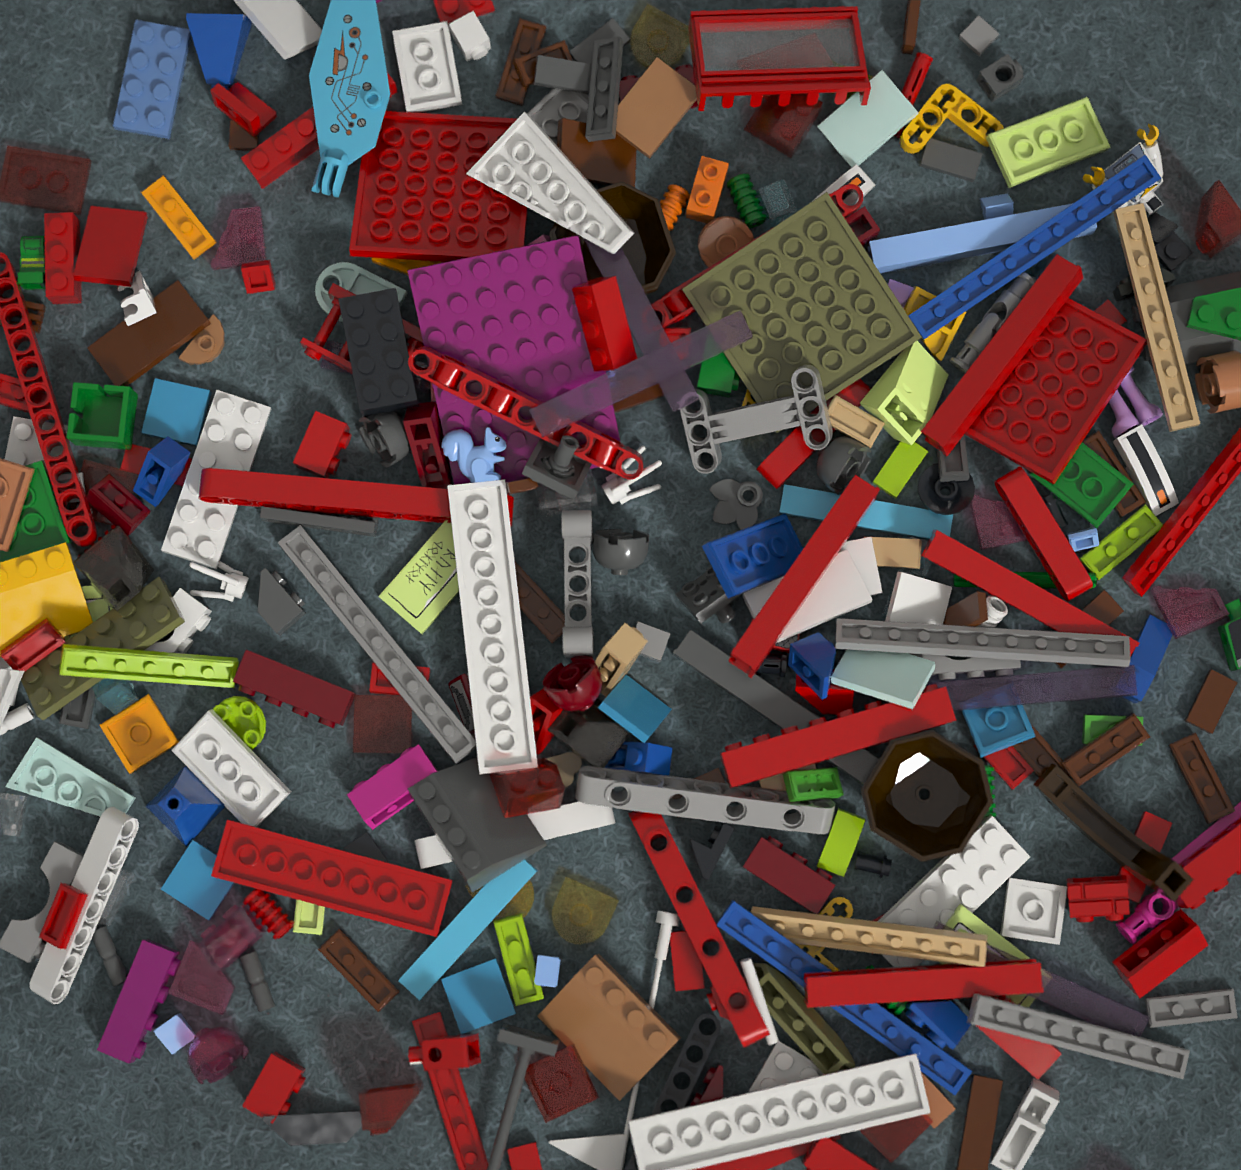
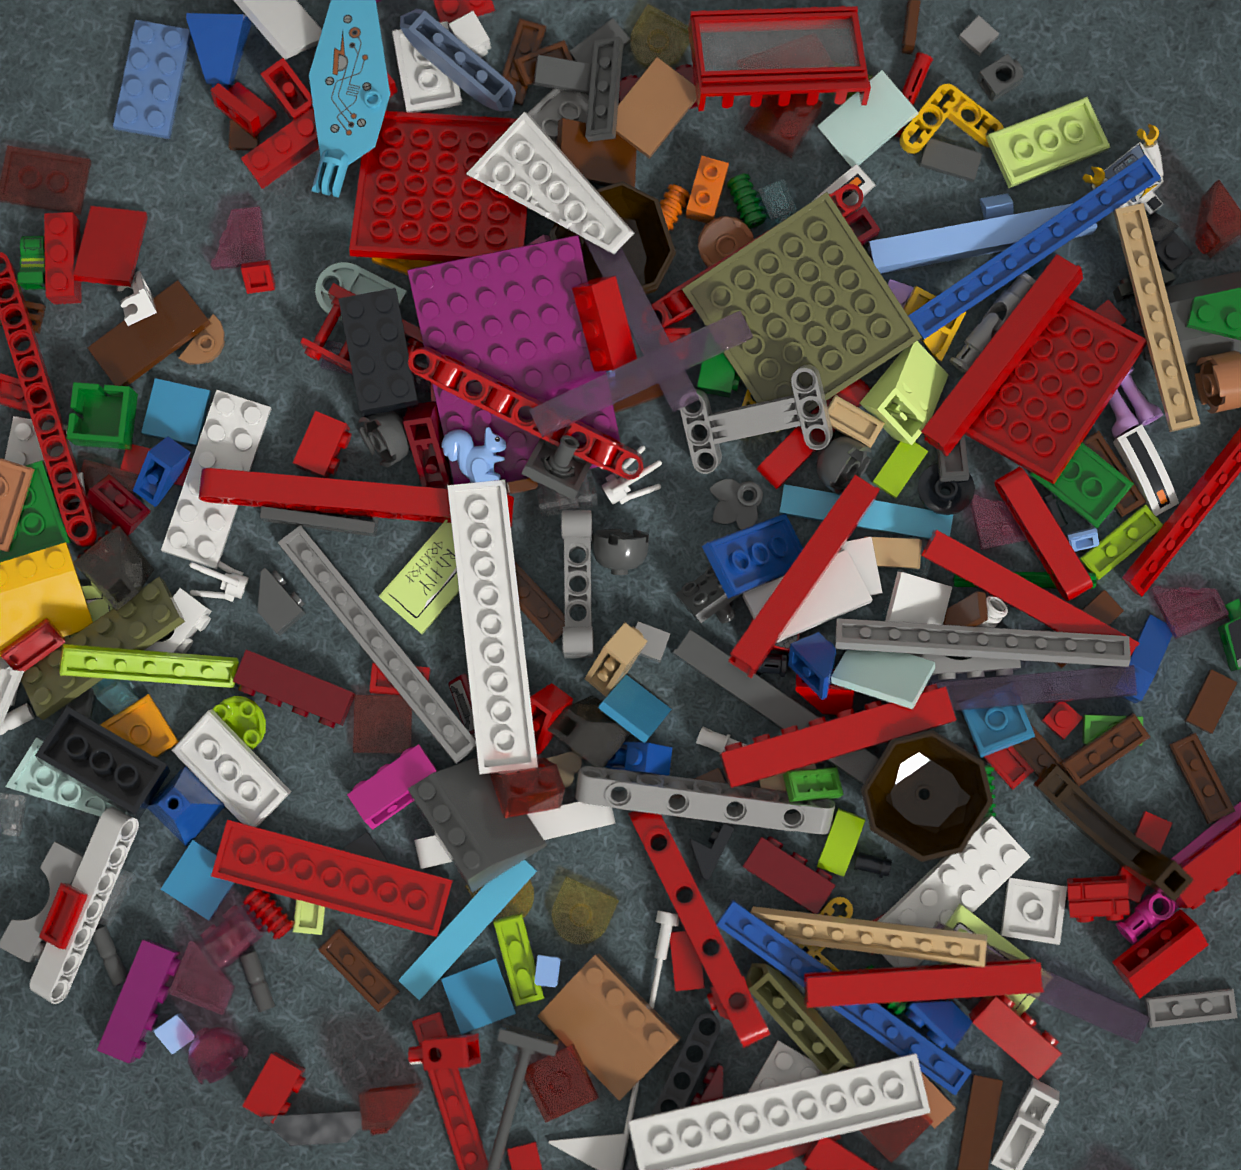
(102, 763): none -> black brick
(178, 217): light orange plate -> none
(287, 89): none -> red brick
(457, 61): none -> sand blue brick
(574, 685): dark red cylinder -> none
(715, 740): none -> white axle
(758, 997): white bar -> none
(1061, 719): none -> red plate
(1078, 1036): light grey tile -> none

